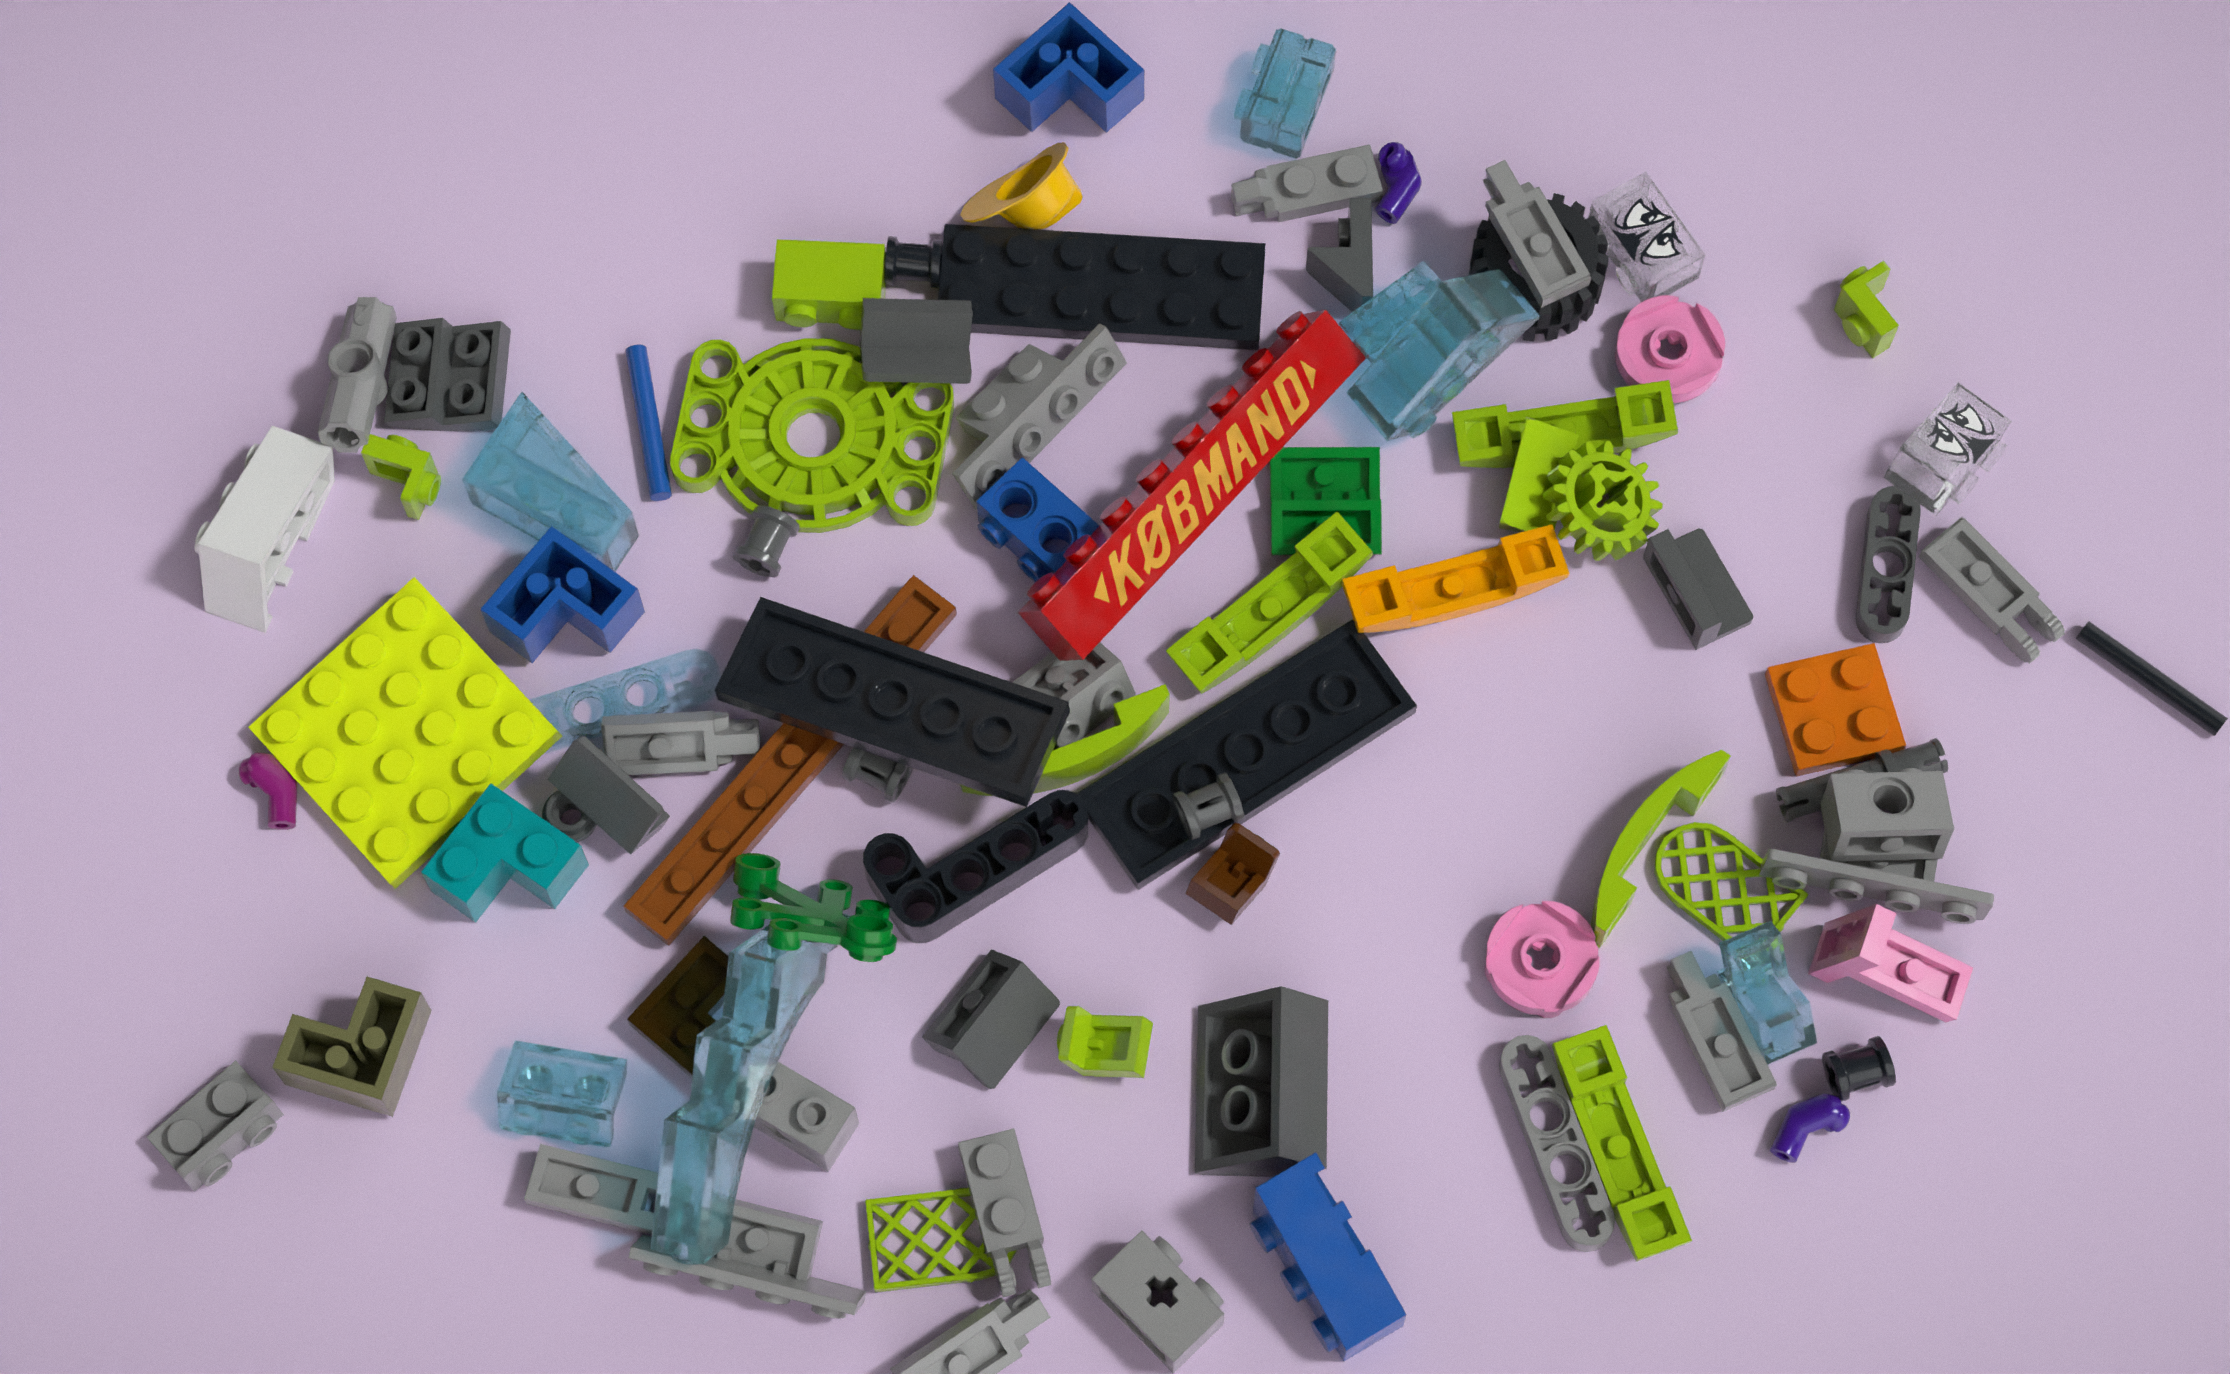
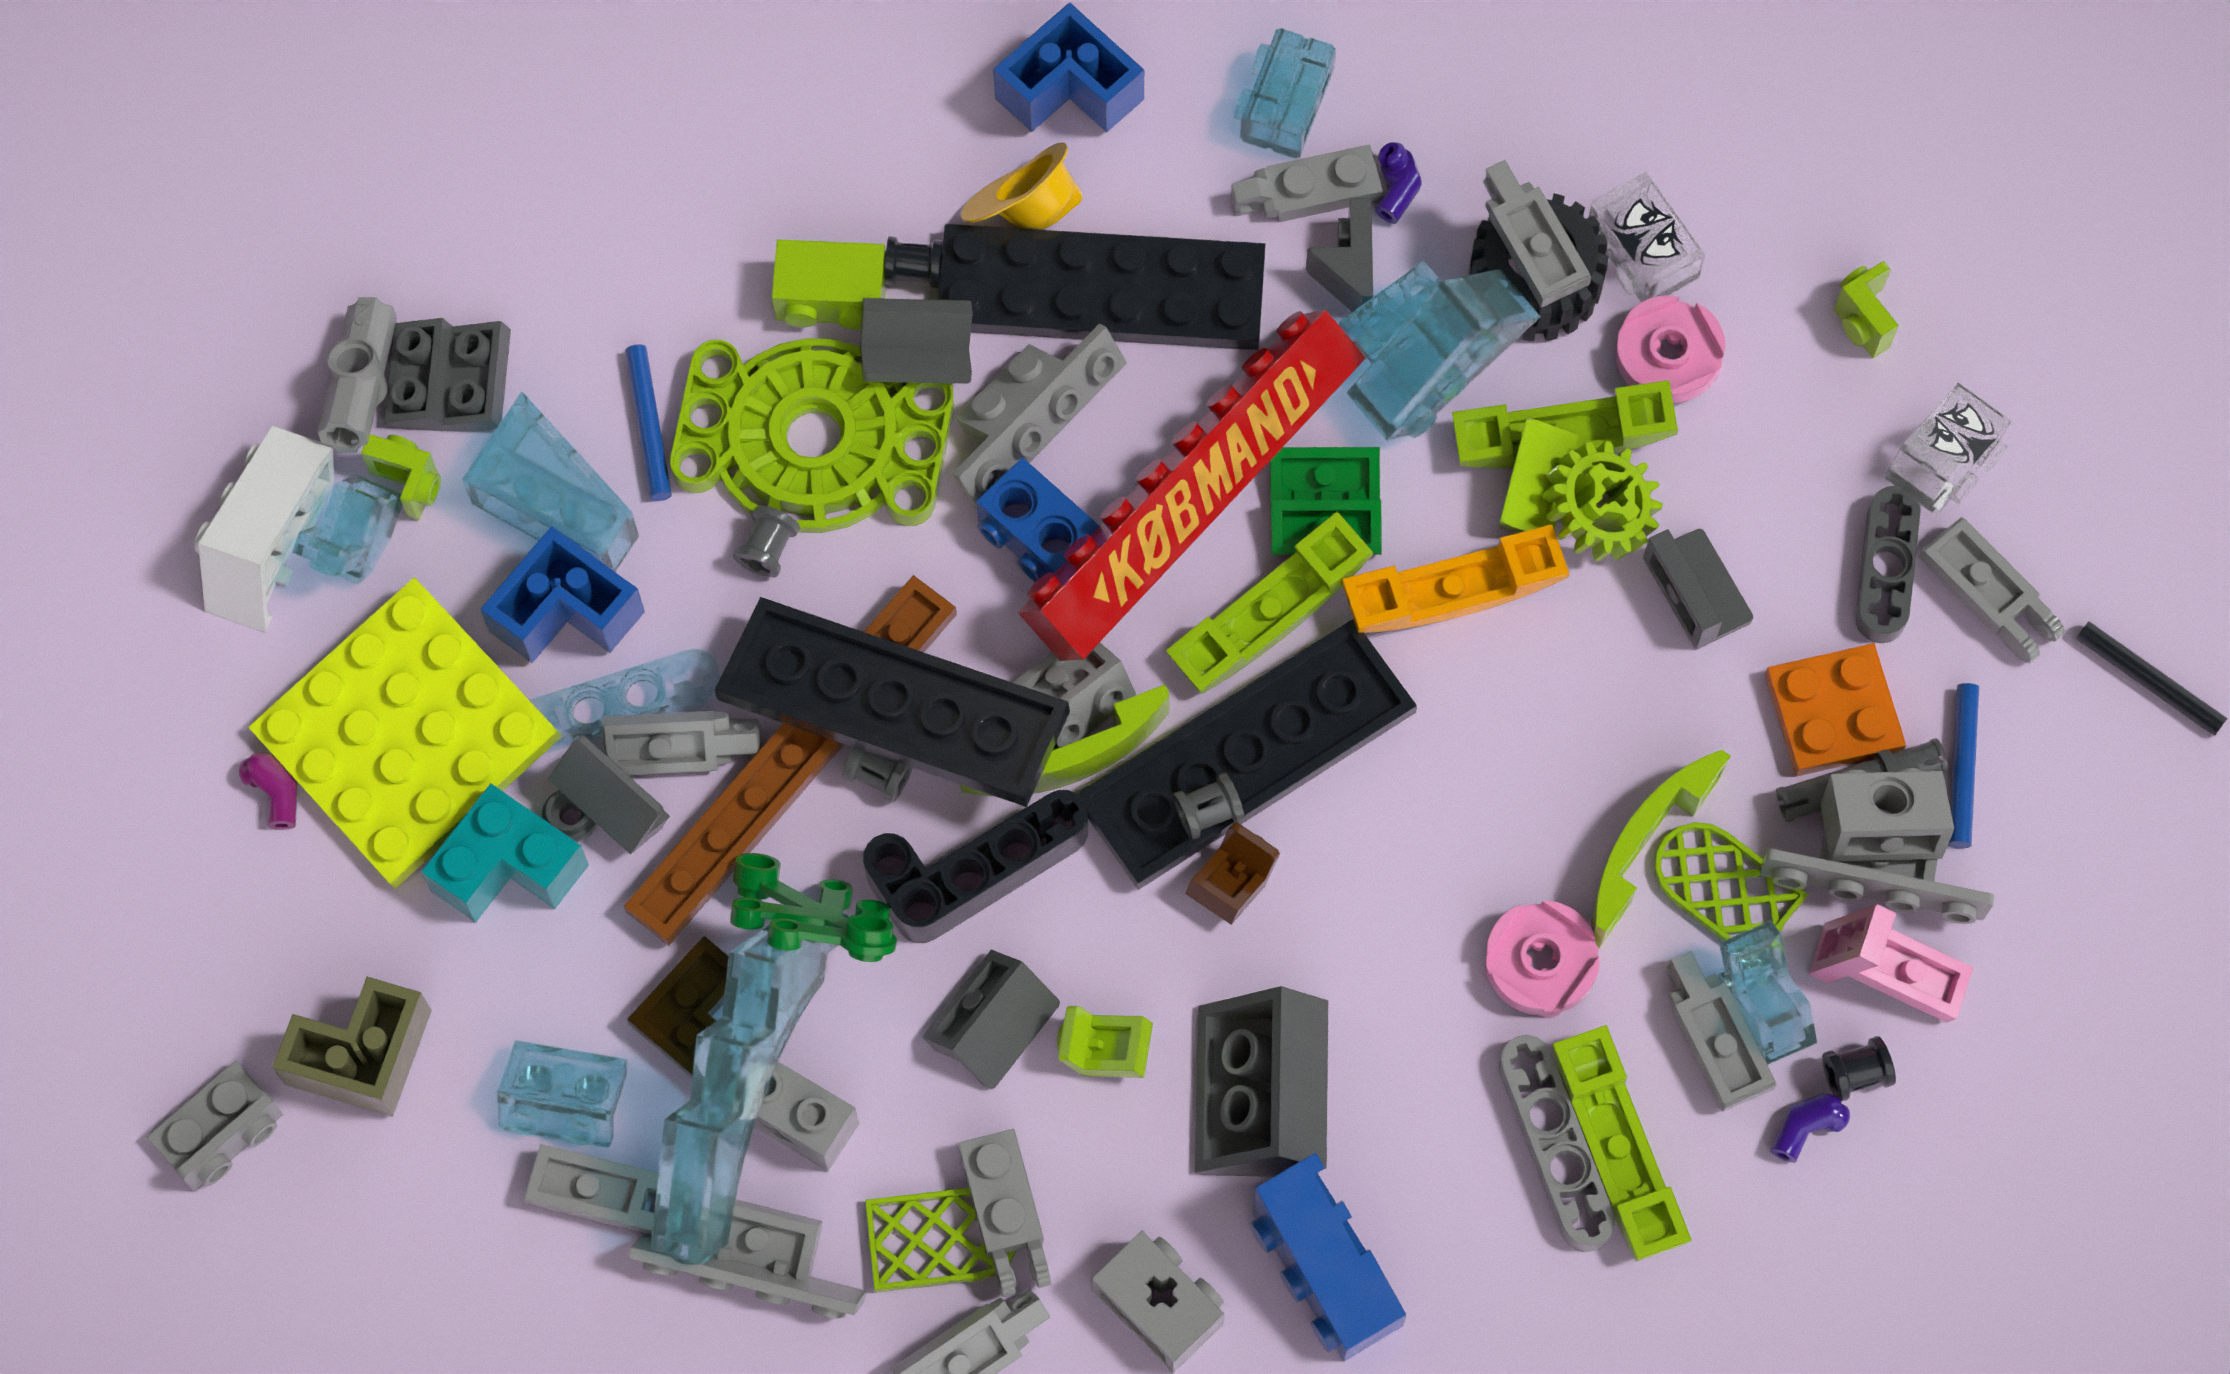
(353, 529): none -> clear light blue brick
(1964, 764): none -> blue bar

